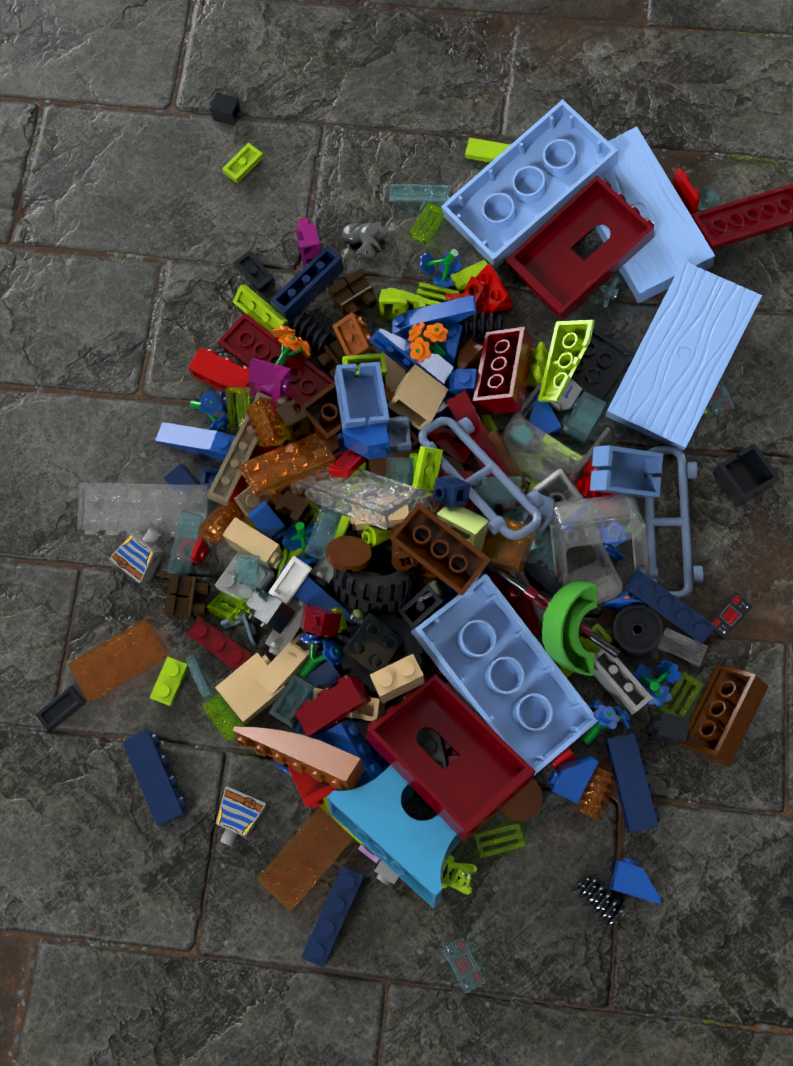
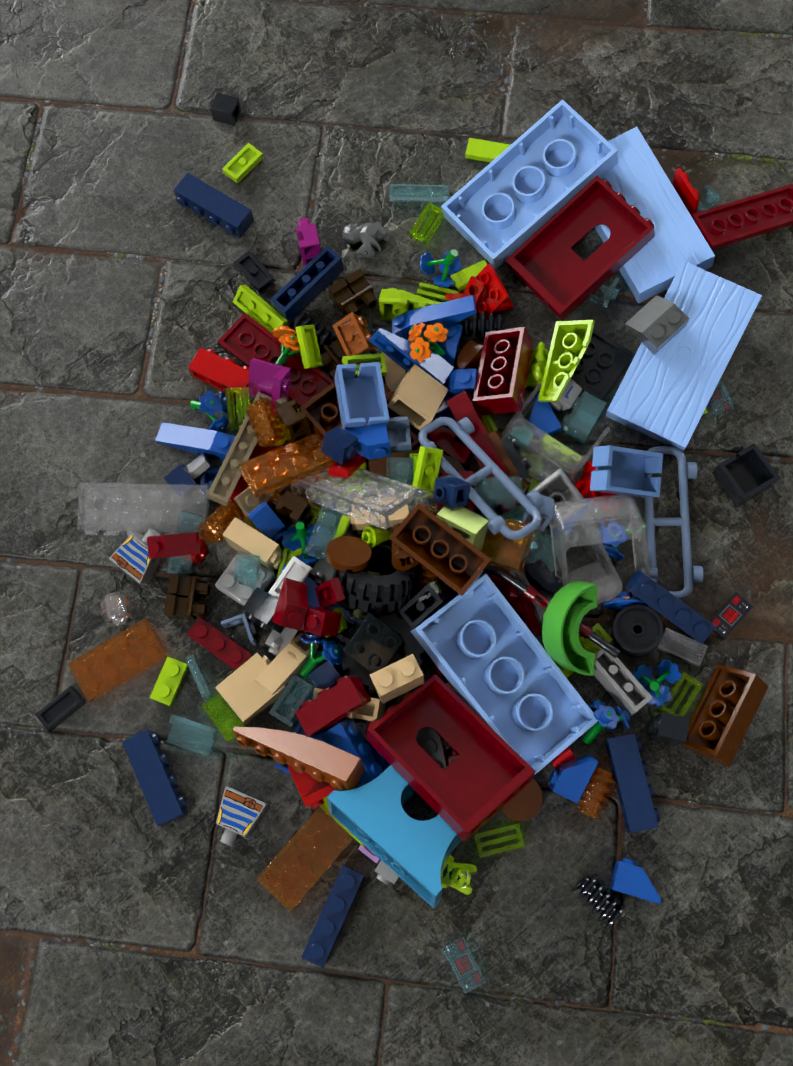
(116, 608): none -> clear head
(173, 545): none -> dark red slope
(191, 735): none -> clear light blue panel
(198, 466): none -> light grey tile
(213, 205): none -> dark blue brick
(233, 611): clear neon green tile -> none
(291, 605): none -> dark red slope
(309, 346): none -> lime tile
(330, 593): none -> dark red plate
(340, 445): none -> dark blue brick
(512, 448): none -> black plate
(657, 323): none -> dark grey slope

